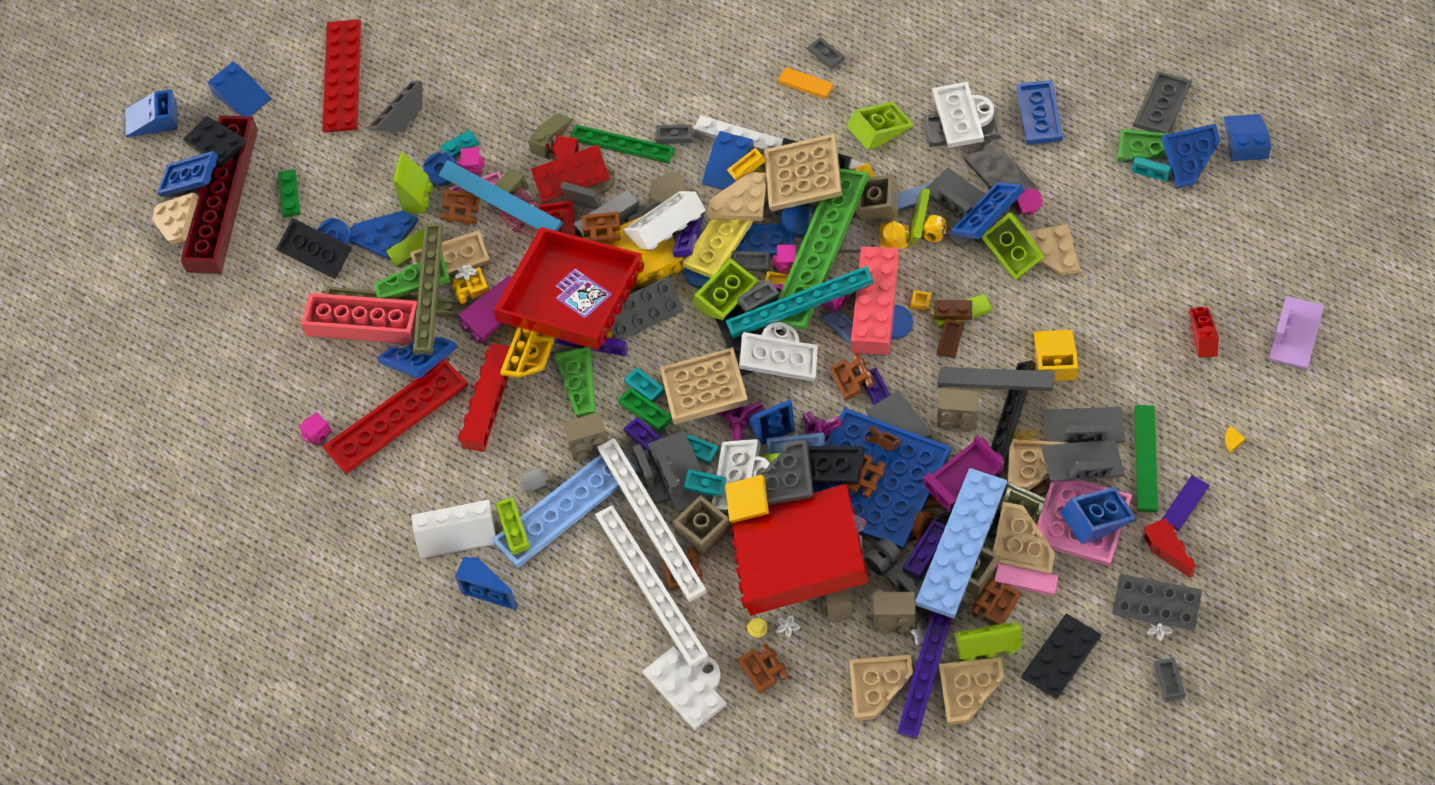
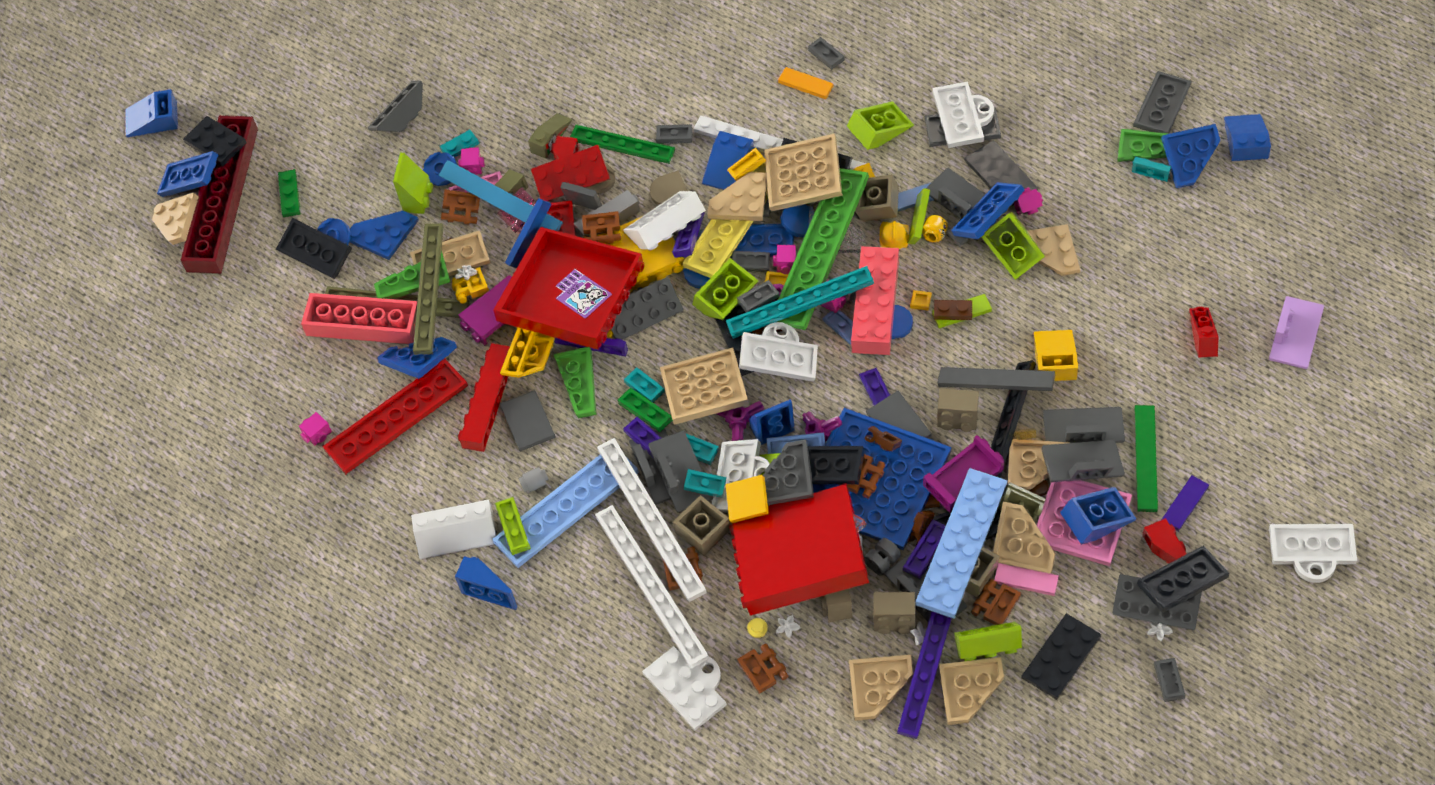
(238, 90): blue slope -> none
(342, 76): red plate -> none
(401, 251): lime tile -> none
(527, 420): none -> dark grey tile
(528, 232): none -> blue tile
(585, 435): dark tan brick -> none
(642, 210): dark grey plate -> none
(846, 379): dark orange plate -> none
(950, 338): reddish brown tile -> none
(1039, 112): blue plate -> none
(1183, 579): none -> black tile
(1233, 439): yellow tile -> none
(1313, 547): none -> white plate

